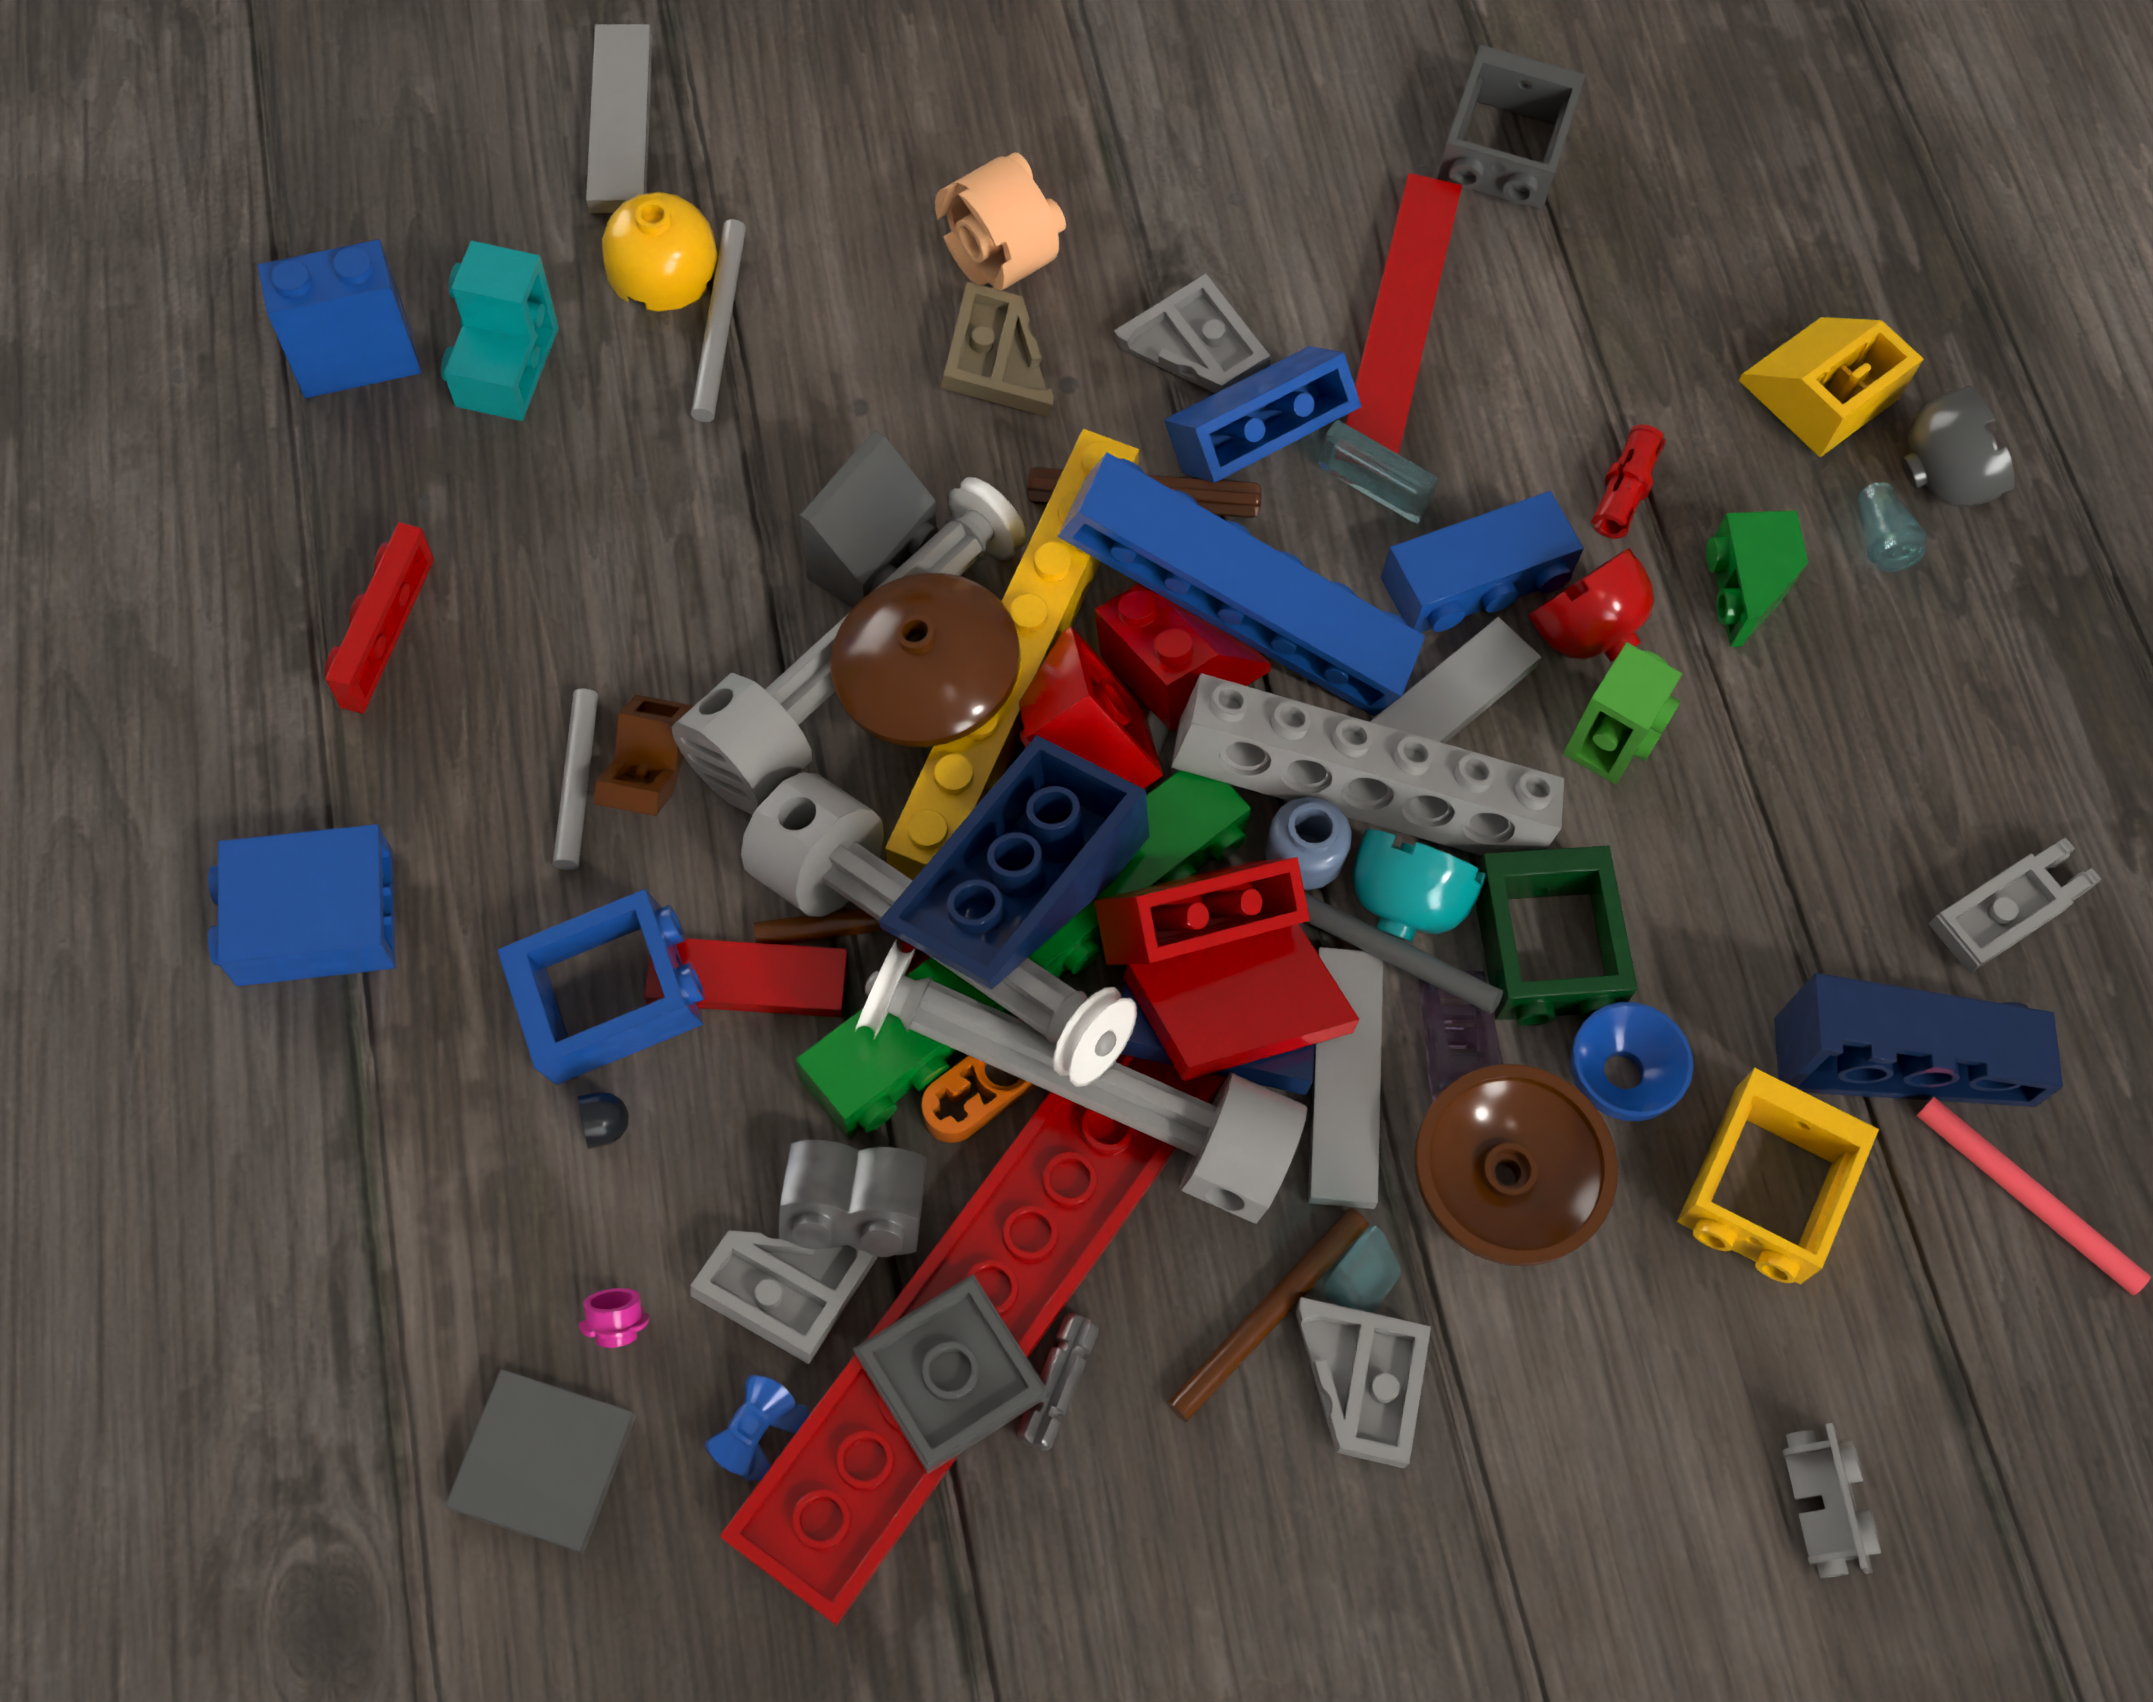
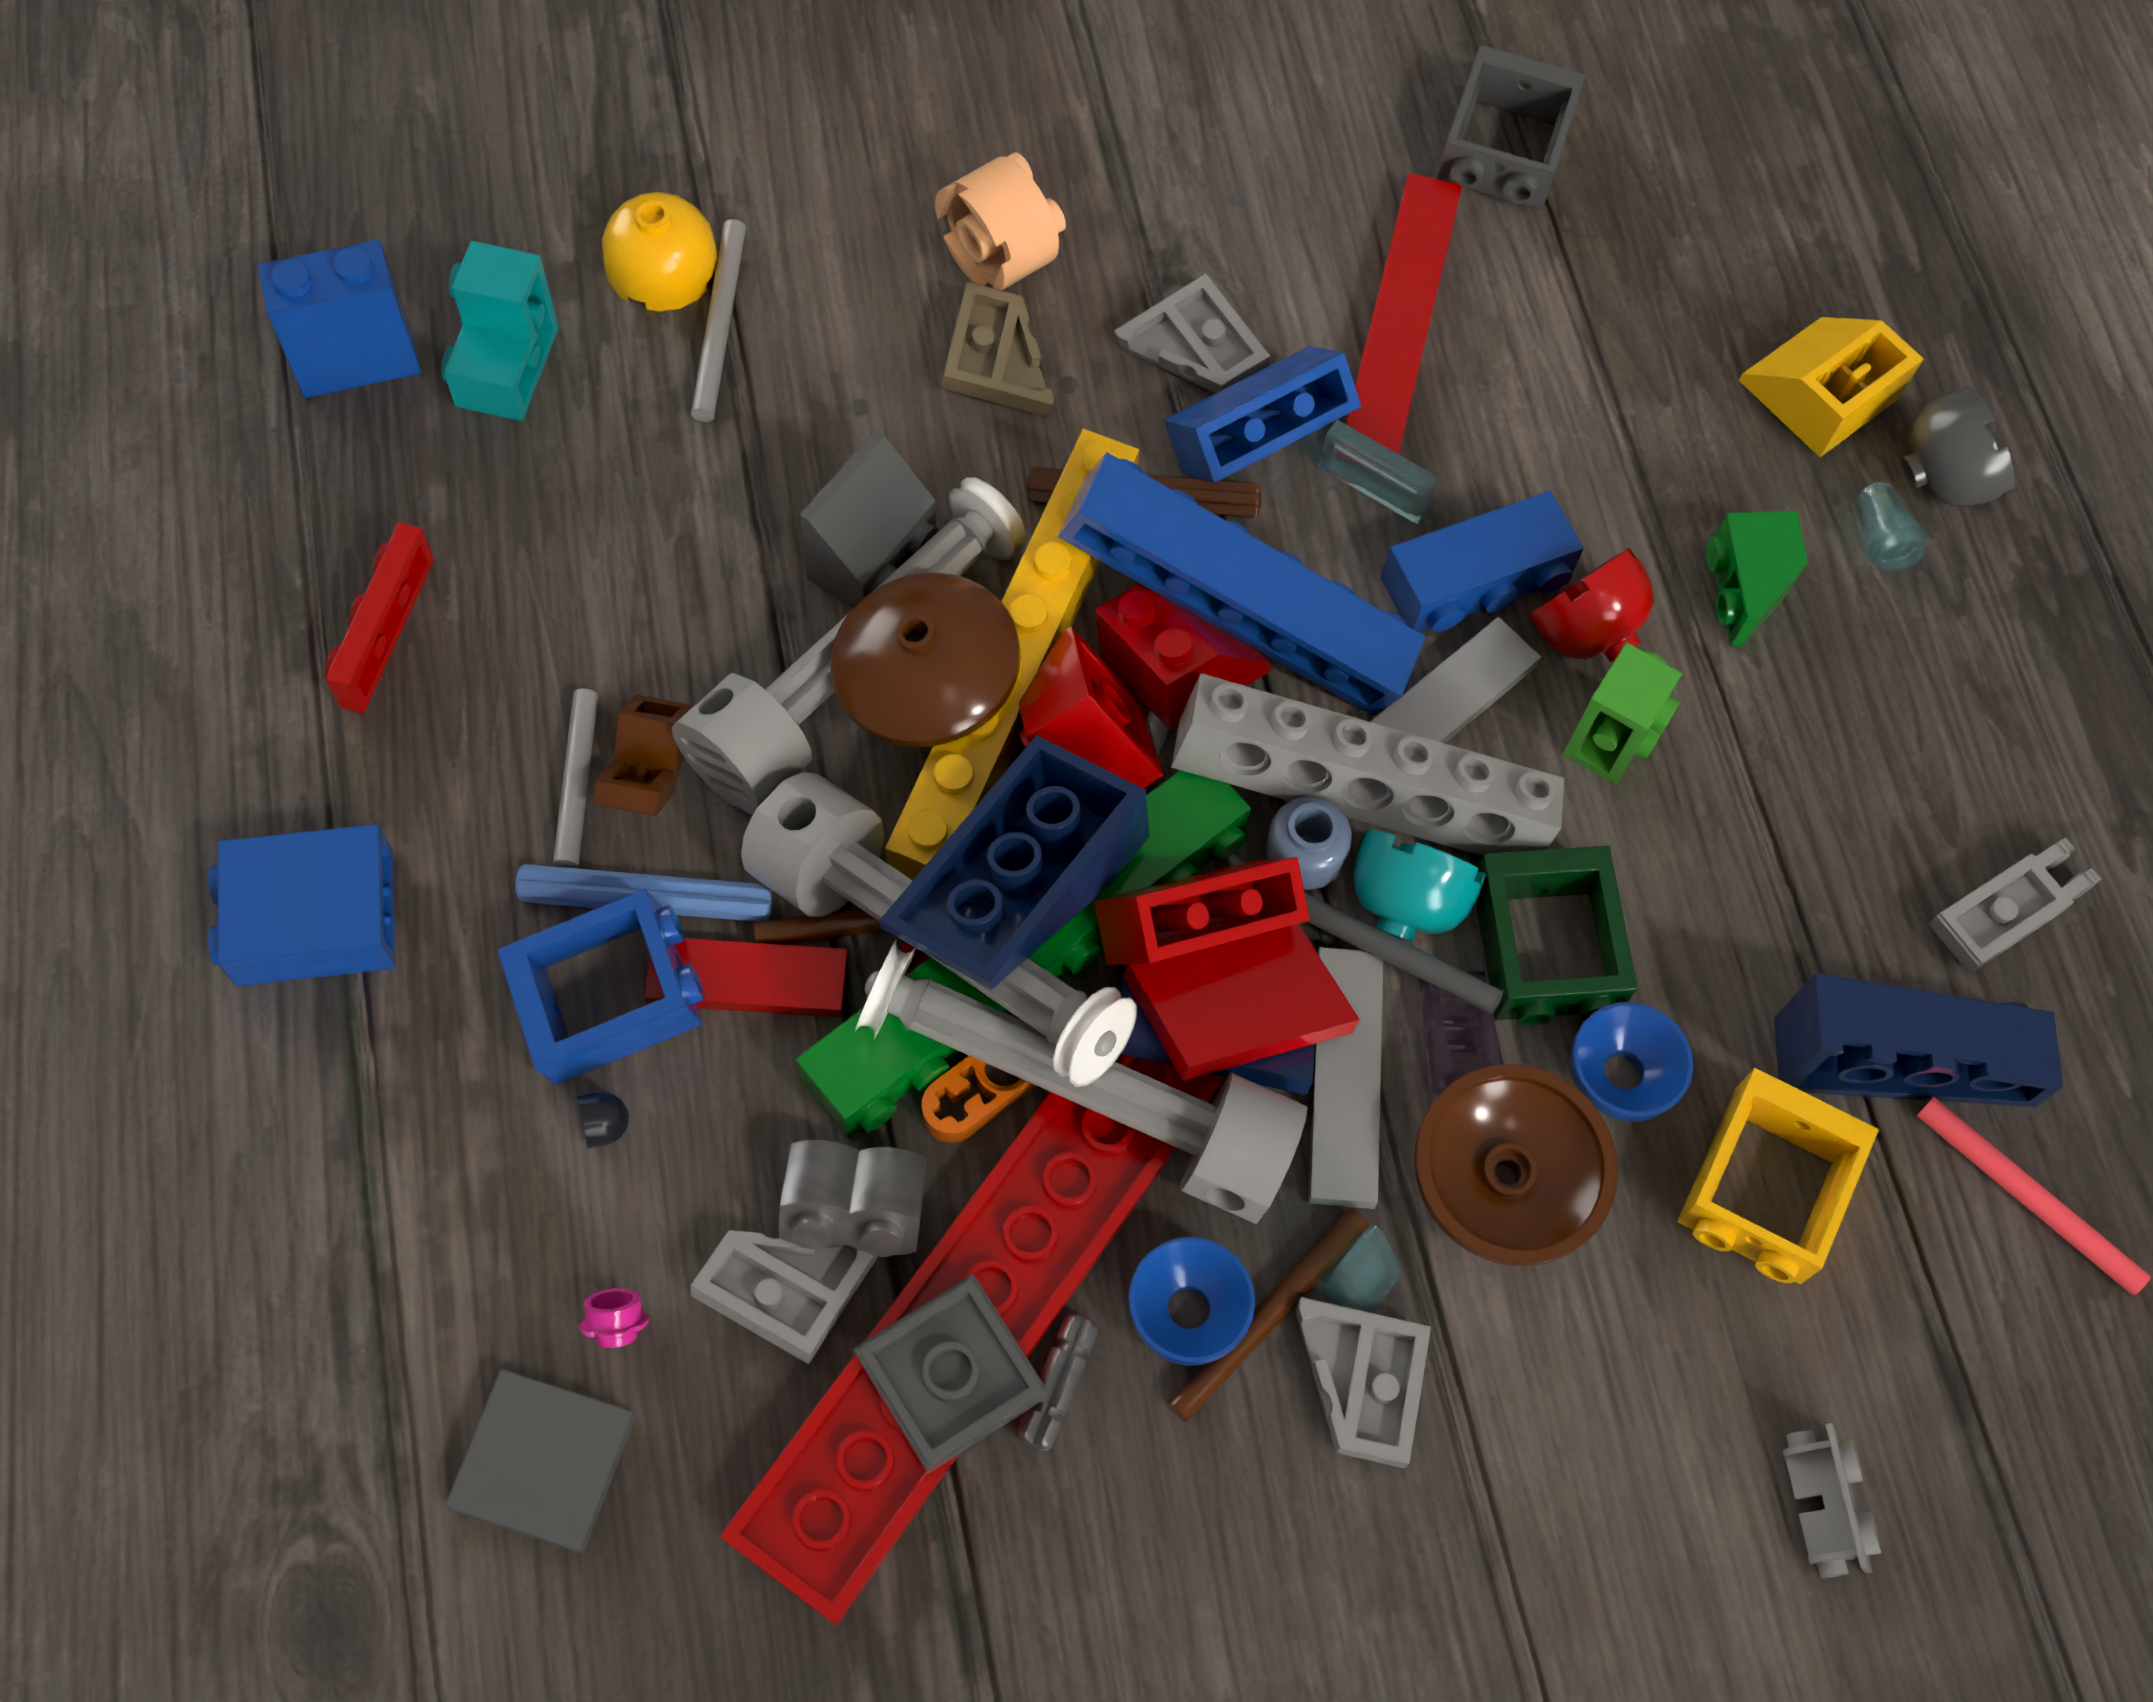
(619, 115): light grey tile -> none
(685, 895): none -> medium blue axle
(764, 1405): blue piece -> none
(1196, 1267): none -> blue piece
(1628, 481): red pin -> none

